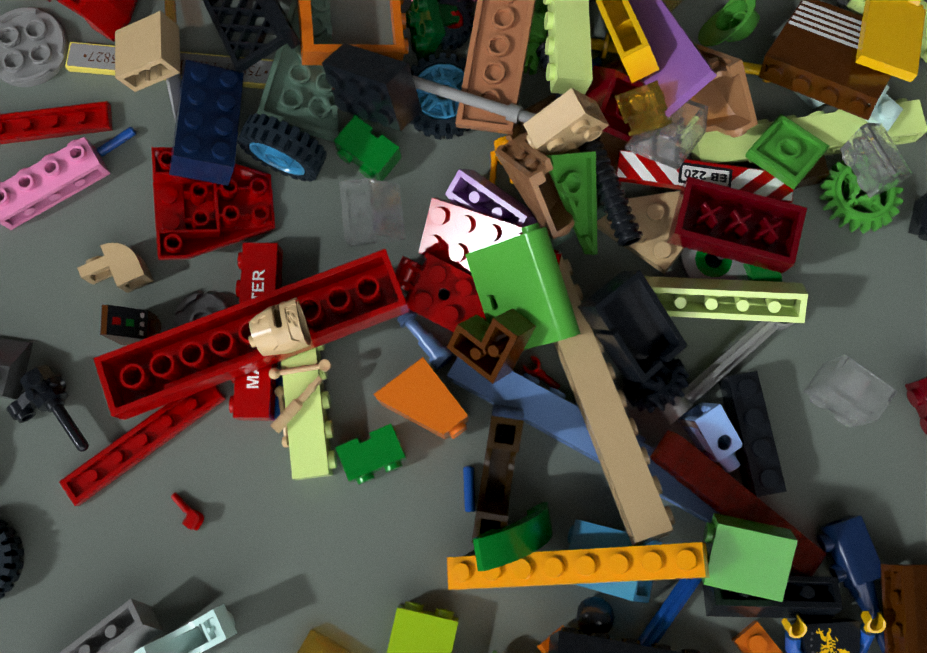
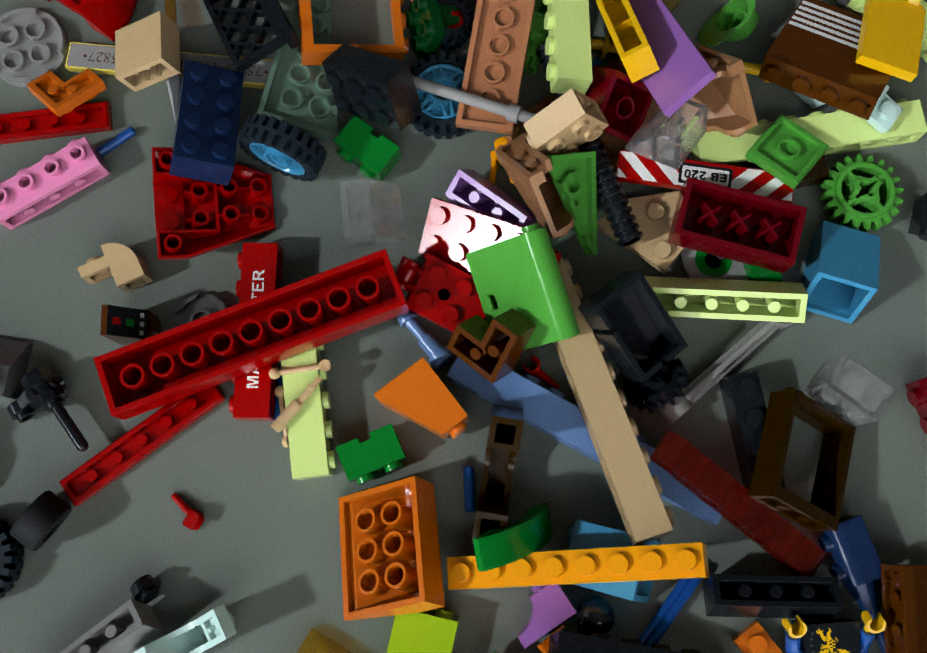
(40, 520): none -> black tyre
(65, 96): none -> orange plate
(145, 589): none -> black plate
(280, 329): tan helmet -> none
(390, 550): none -> orange slope
(548, 610): none -> medium lavender arch
(643, 108): clear yellow plate -> none
(713, 434): light blue torso -> none
(748, 556): bright green brick -> none
(832, 467): none -> dark brown window
(841, 271): none -> dark azure slope
(875, 159): clear slope -> none

